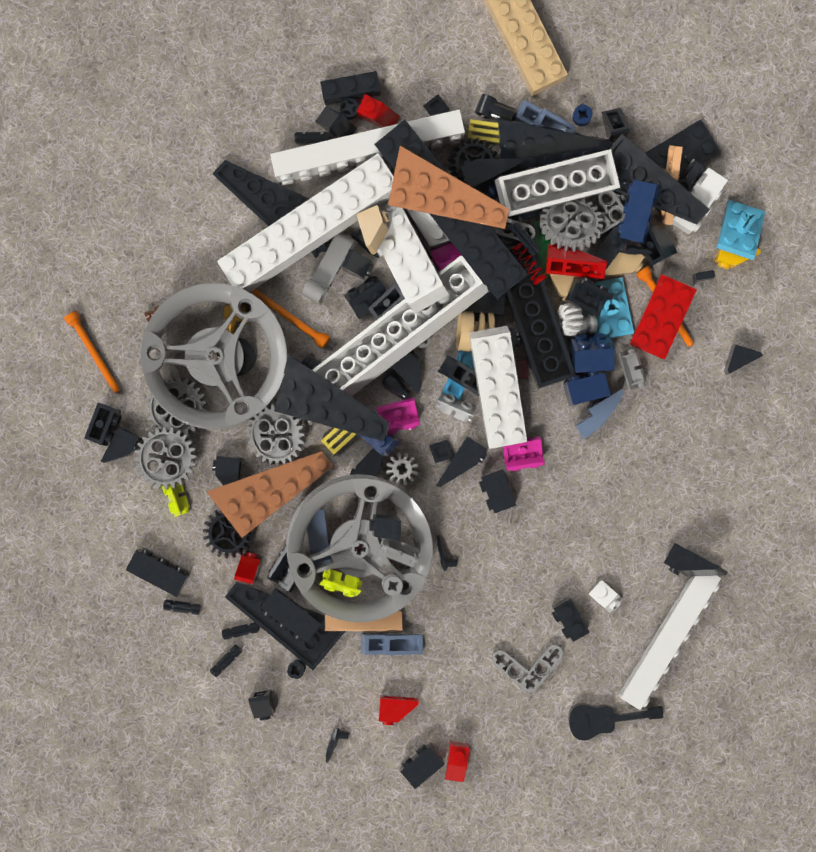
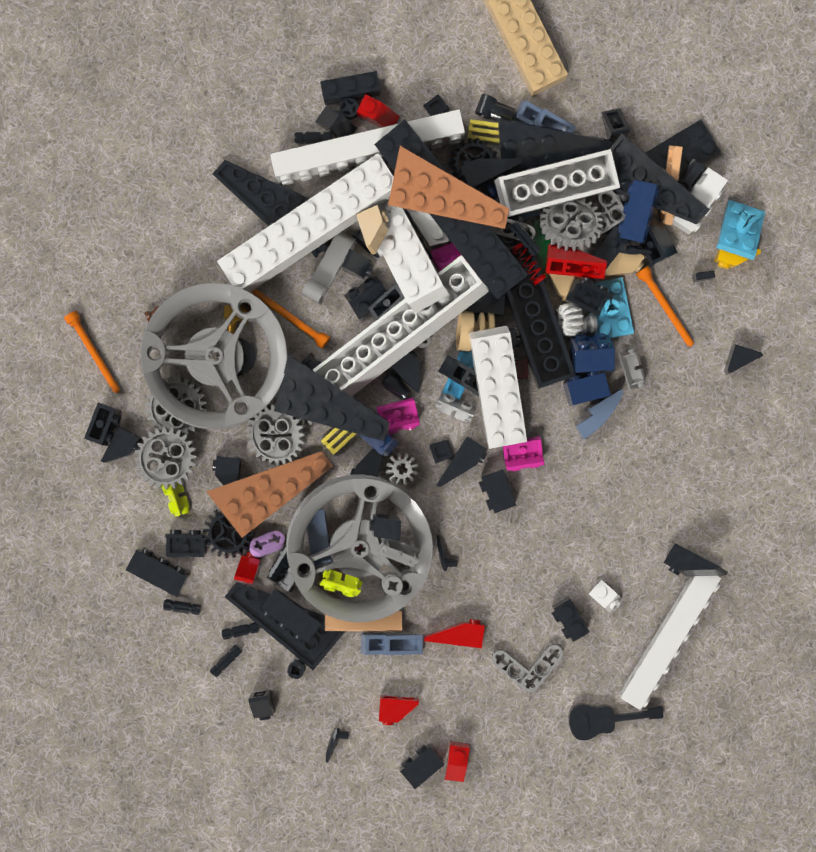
(185, 544): none -> black bracket
(267, 544): none -> lavender beam
(461, 634): none -> red slope
(579, 118): dark blue wheel -> none
(663, 316): red plate -> none

